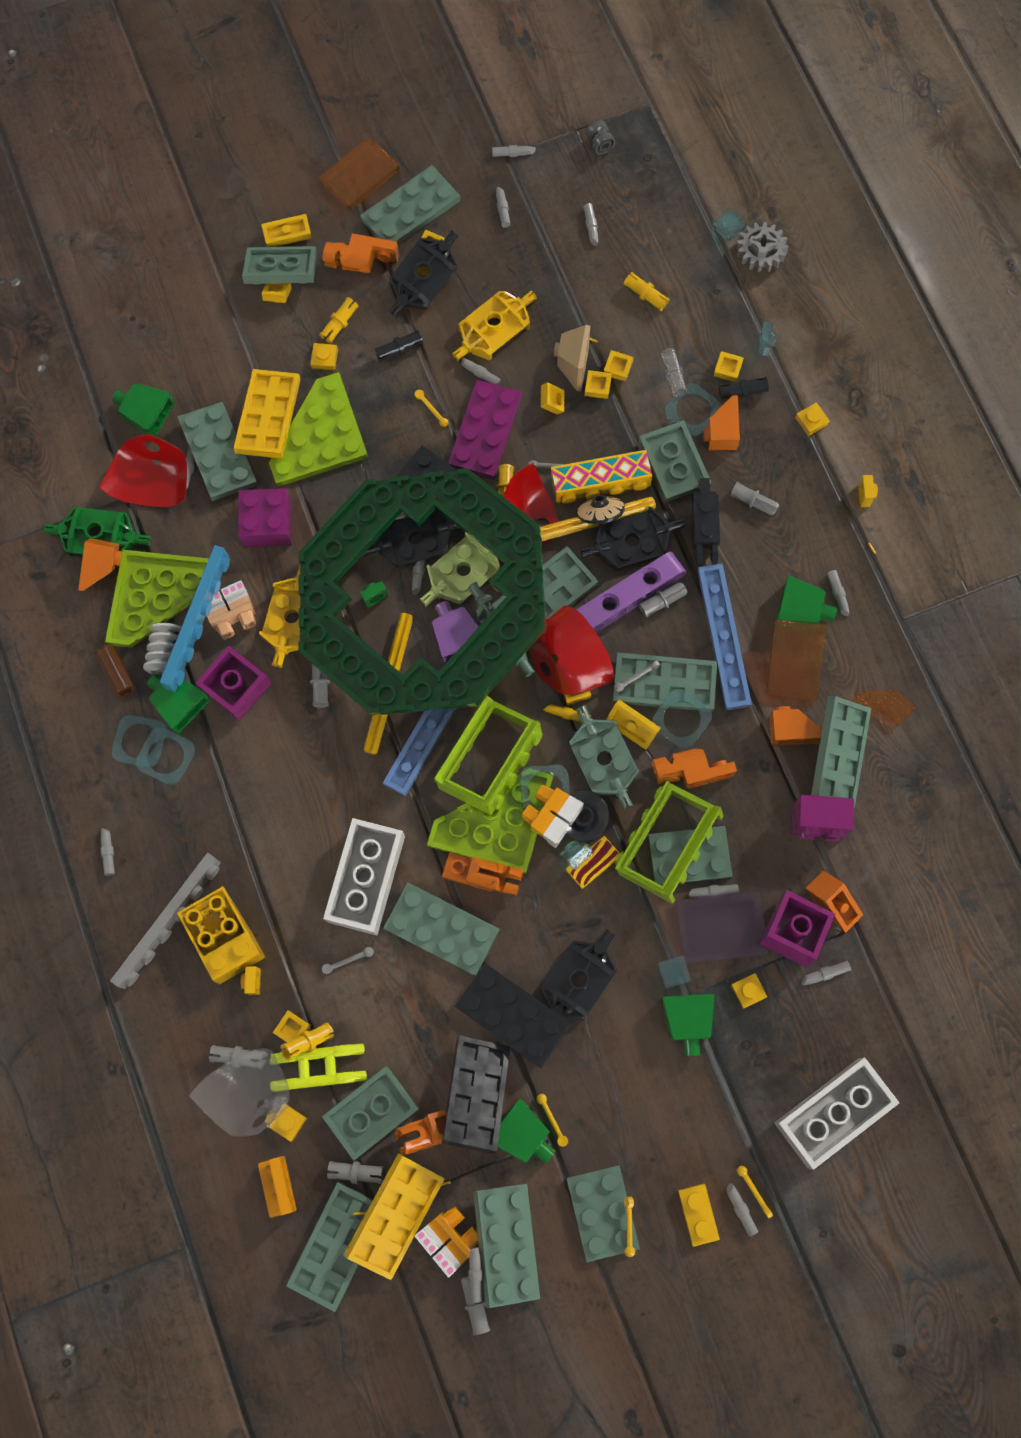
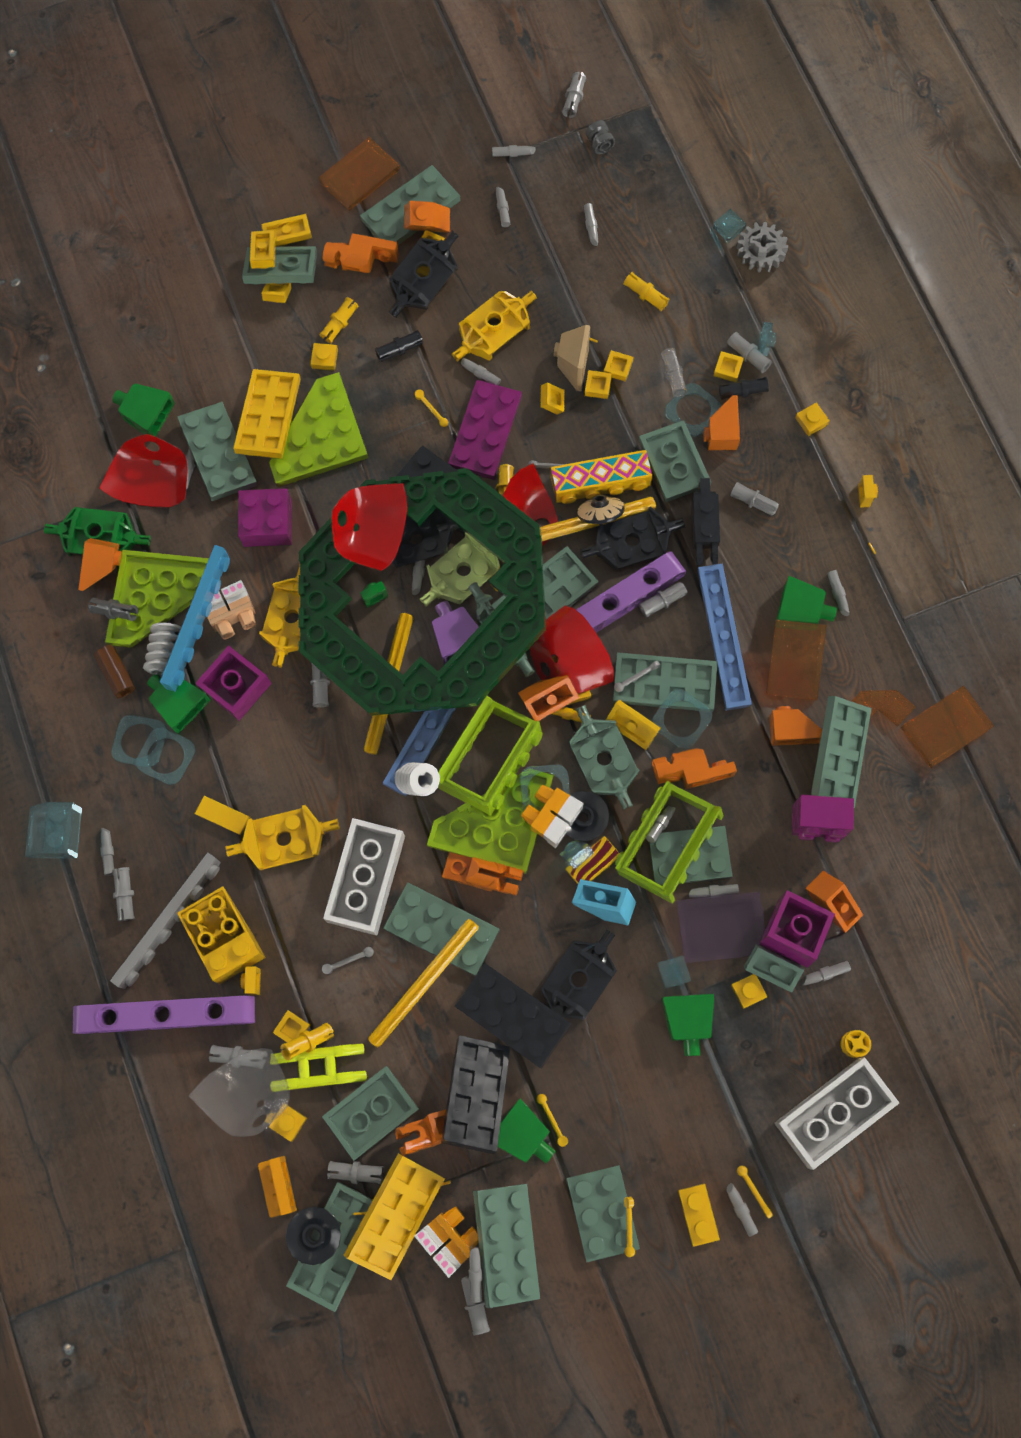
(53, 830): none -> clear light blue slope
(113, 609): none -> dark grey pin
(123, 894): none -> light grey pin
(145, 1015): none -> medium lavender beam
(222, 815): none -> yellow piece
(262, 249): none -> yellow plate
(262, 835): none -> yellow plate
(303, 1246): none -> black dish
(381, 522): none -> red piece
(417, 779): none -> white piece
(423, 983): none -> yellow axle
(426, 216): none -> orange slope
(548, 696): none -> orange slope
(574, 95): none -> light grey pin
(605, 901): none -> medium azure slope
(660, 824): none -> light grey piece
(749, 352): none -> light grey pin
(774, 968): none -> sand green plate
(859, 1040): none -> yellow wheel
(947, 726): none -> clear orange tile

